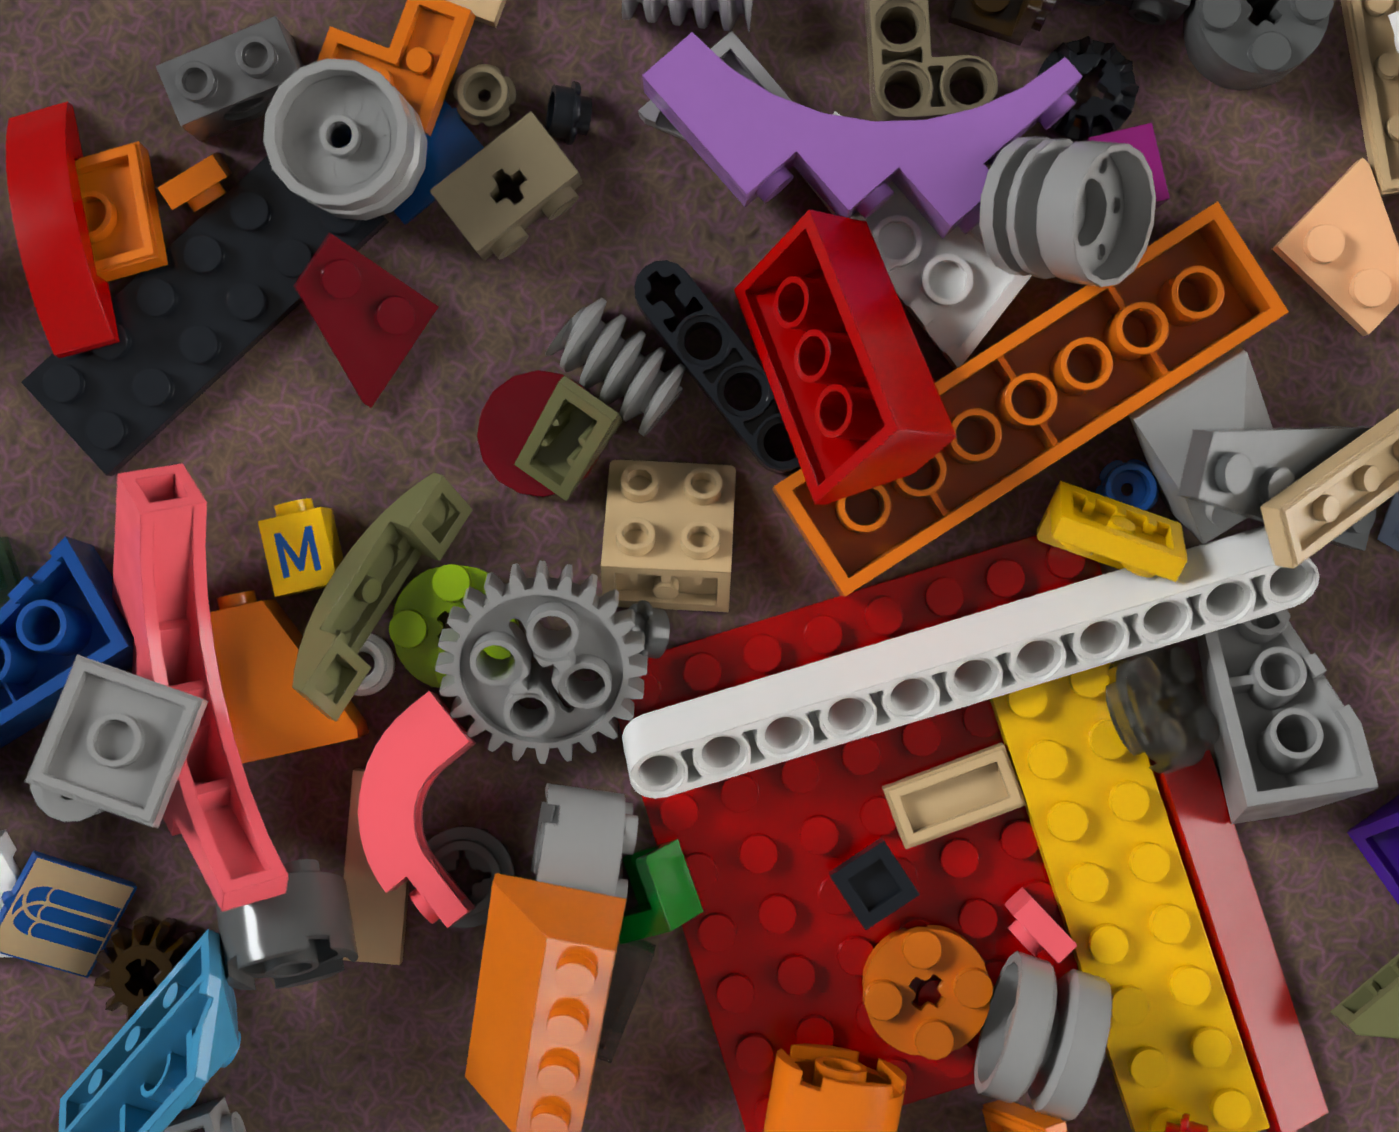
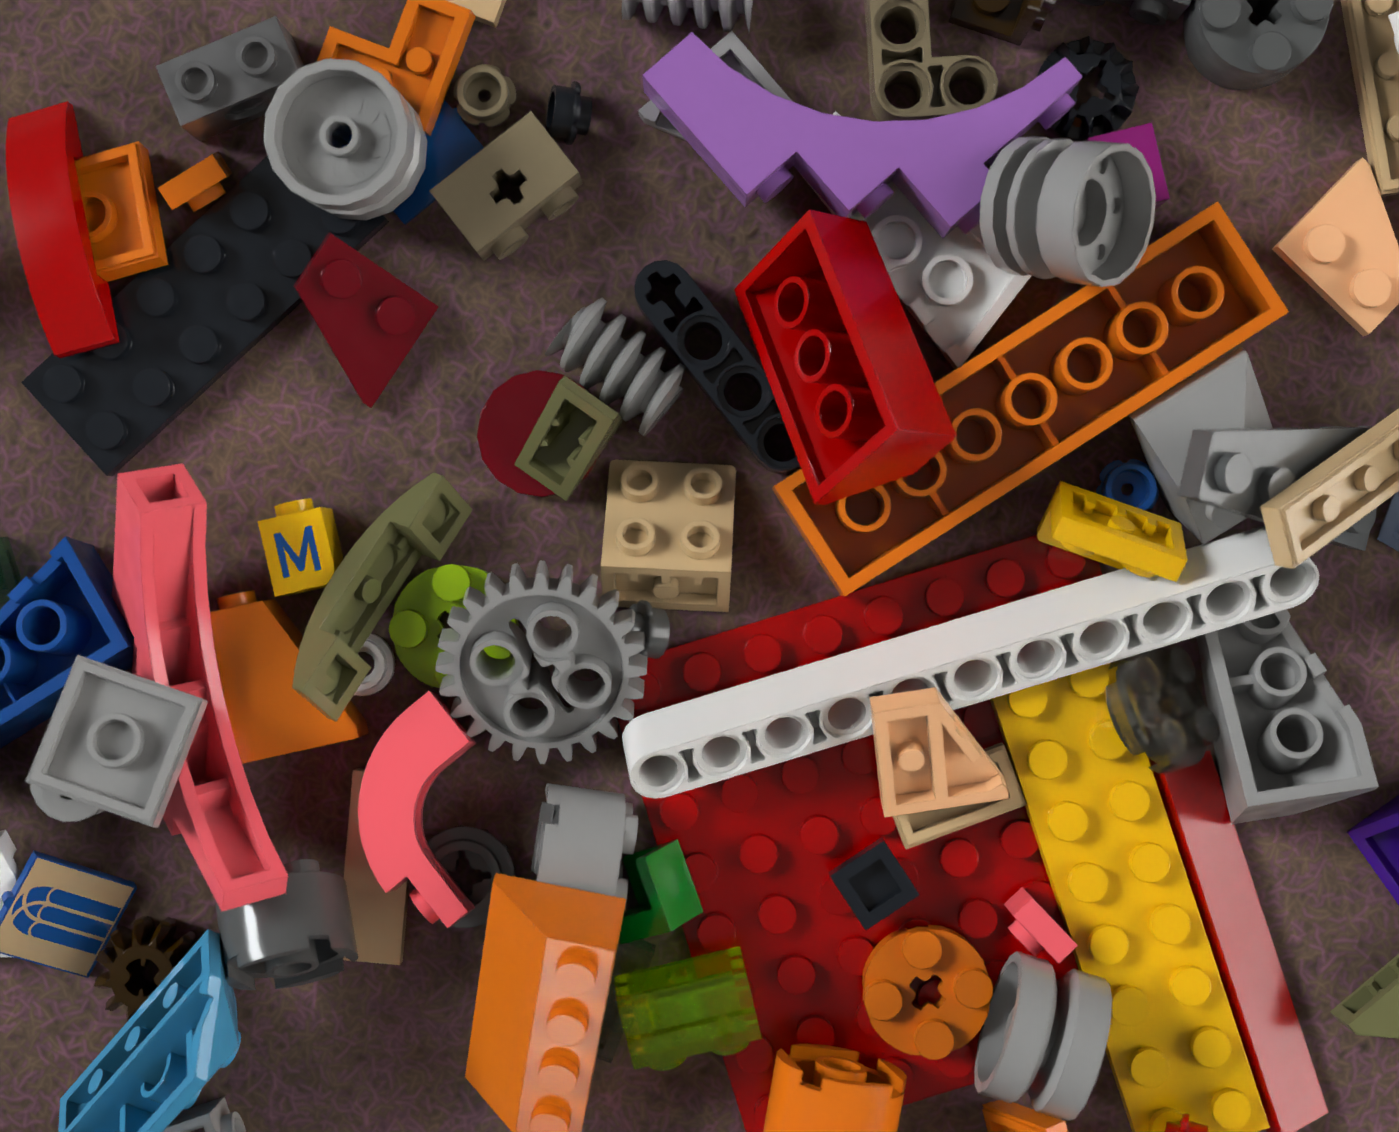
(687, 1009): none -> clear neon green brick
(929, 756): none -> light nougat wing

